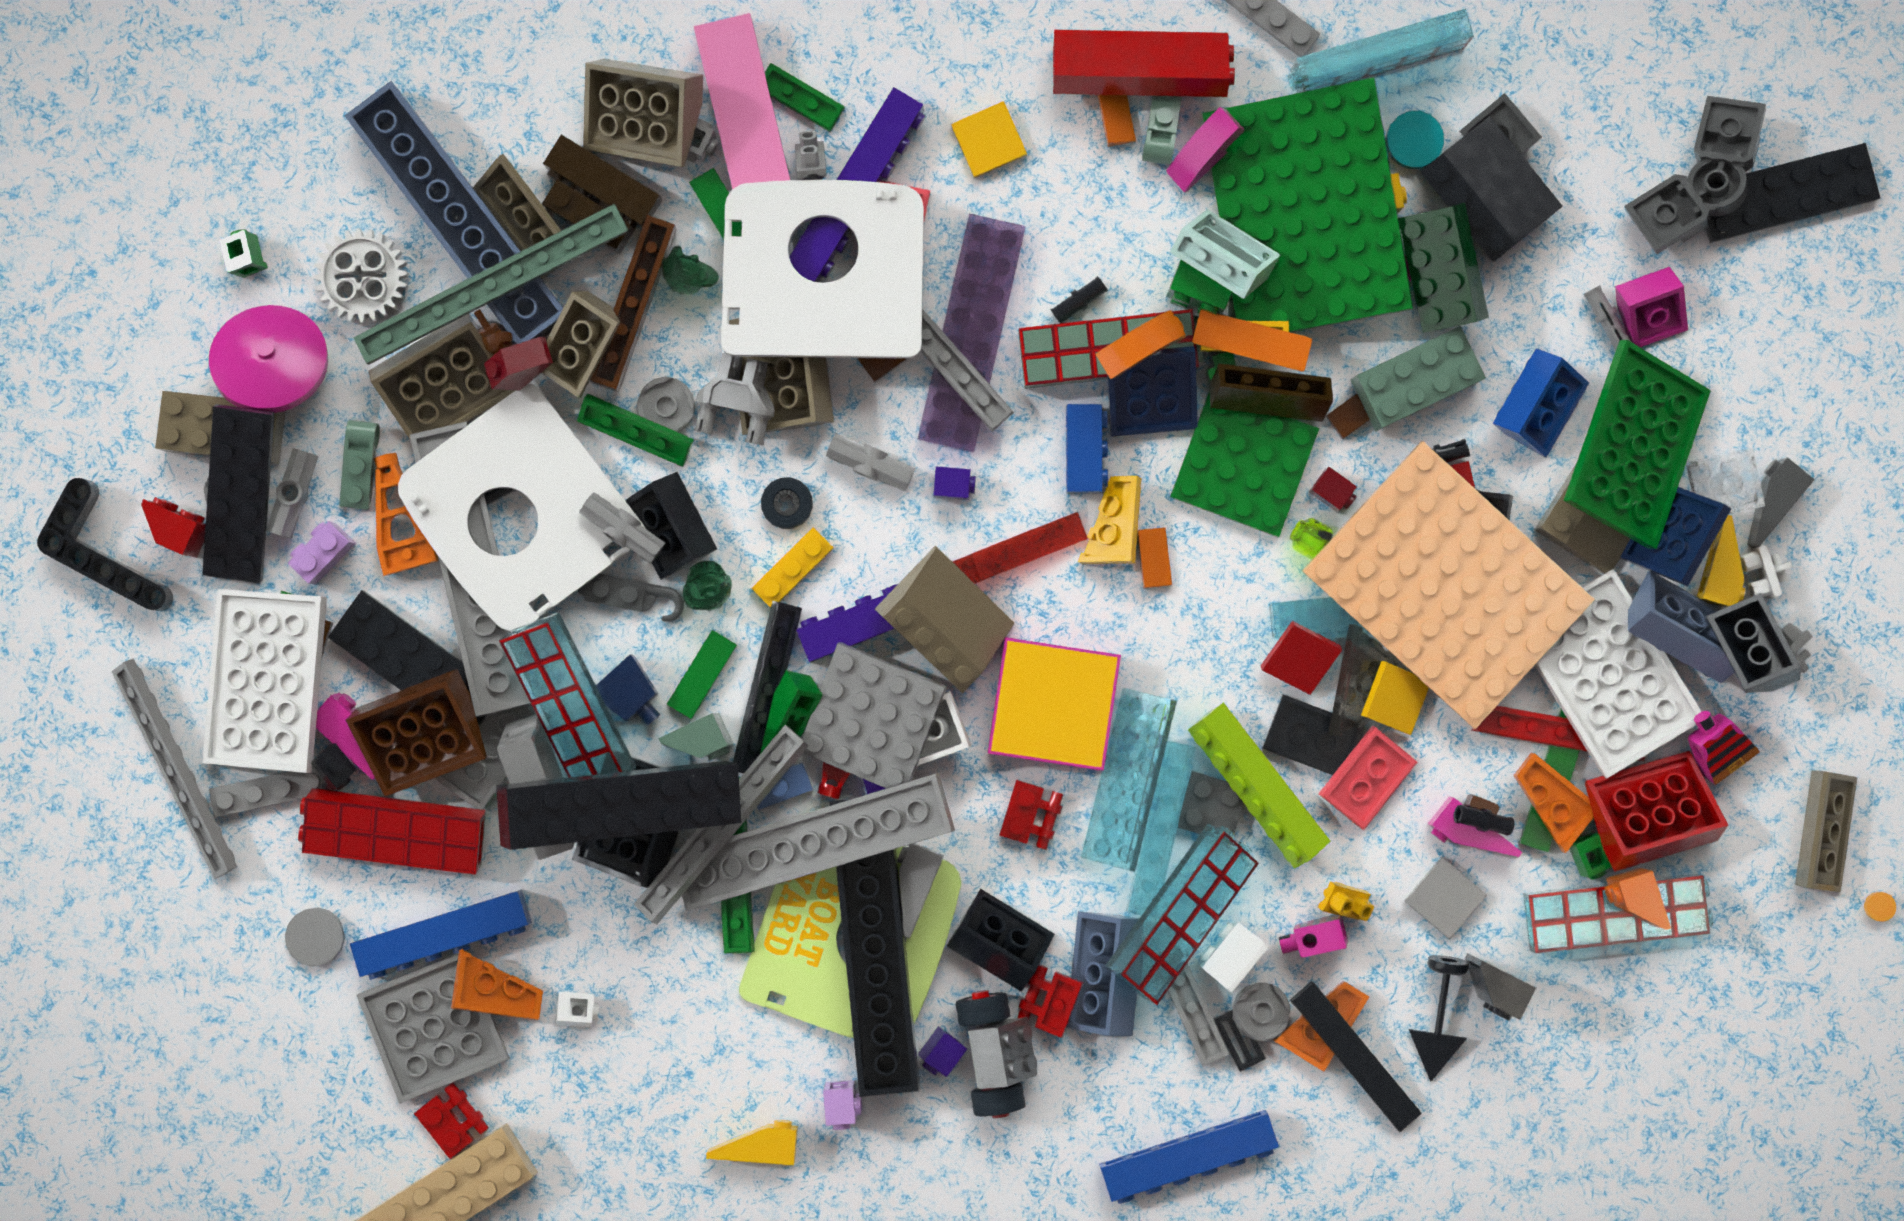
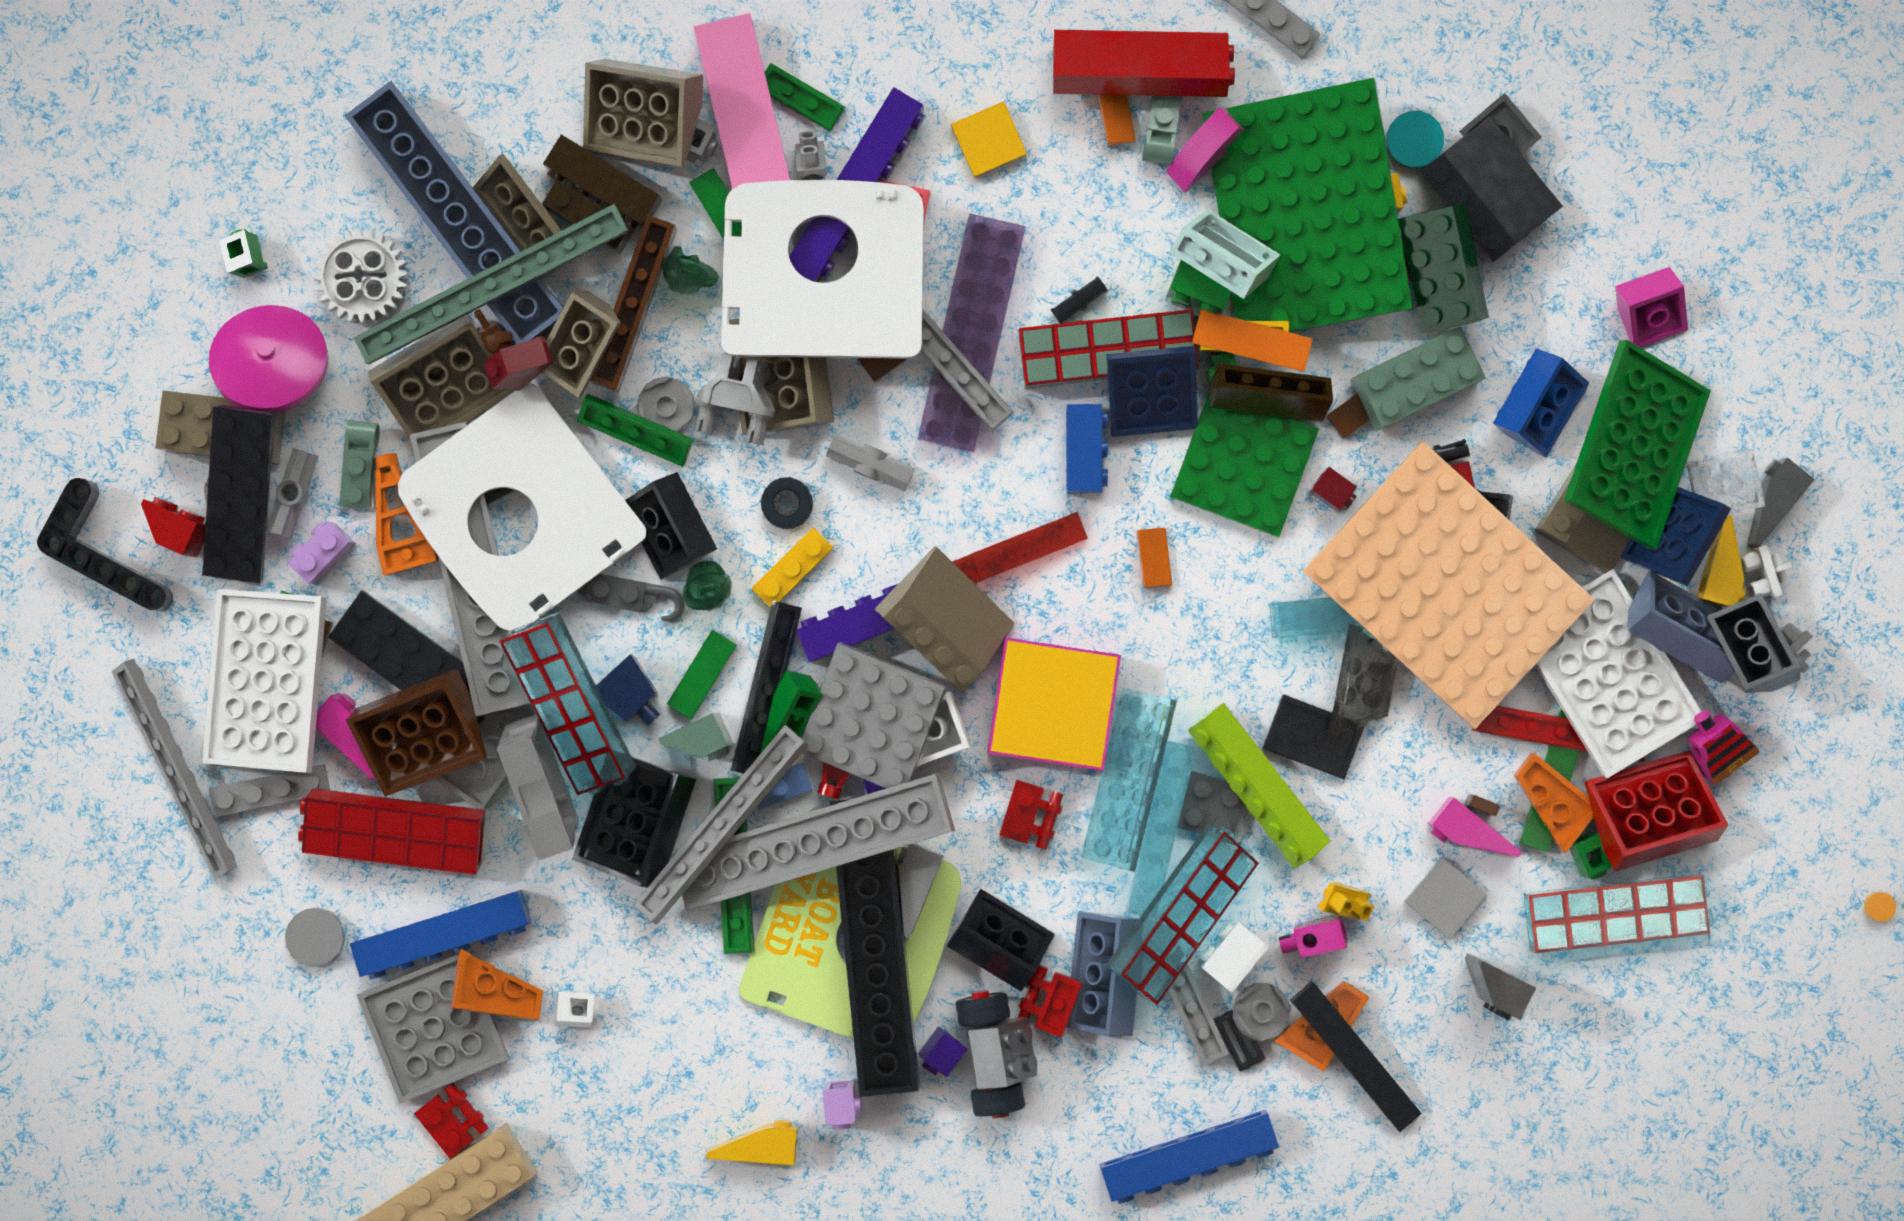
(333, 768): black bracket -> none
(618, 804): black brick -> none
(622, 527): light grey piece -> none
(953, 483): dark purple brick -> none
(1116, 528): yellow wing -> none
(1141, 343): orange arch -> none
(1301, 657): red tile -> none
(1310, 537): clear neon green head -> none
(1368, 777): coral tile -> none
(1382, 52): clear light blue brick -> none
(1395, 698): yellow tile -> none
(1437, 1048): black piece -> none
(1483, 820): black pin -> none
(1595, 298): light grey pin -> none
(1639, 896): orange slope -> none
(1724, 152): dark grey plate -> none
(1799, 192): black plate -> none
(1826, 831): dark tan slope -> none

